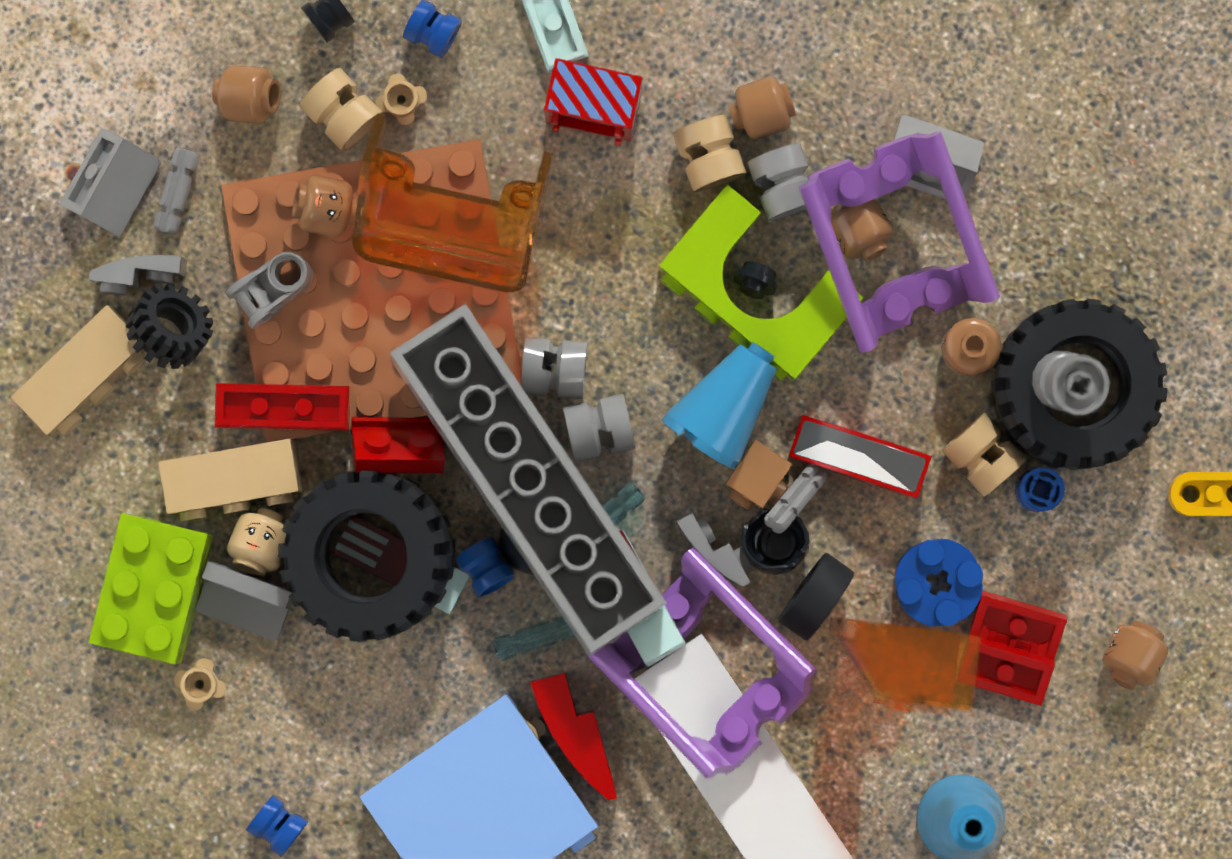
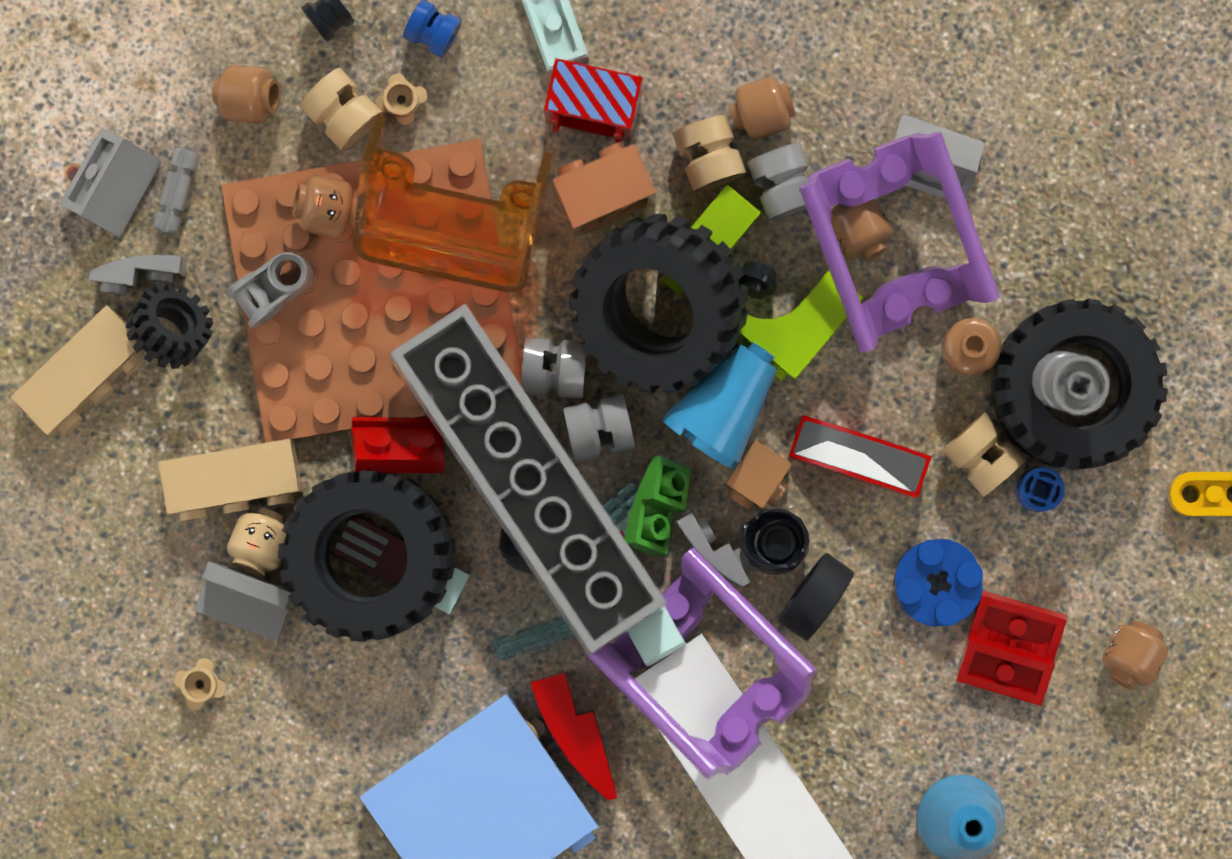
(151, 588): lime brick -> none
(276, 825): blue wheel -> none
(282, 407): red tile -> none
(485, 567): blue wheel -> none
(604, 188): none -> nougat brick
(616, 334): none -> black tyre
(658, 497): none -> bright green slope
(795, 498): light grey axle -> none
(908, 663): clear orange windscreen -> none

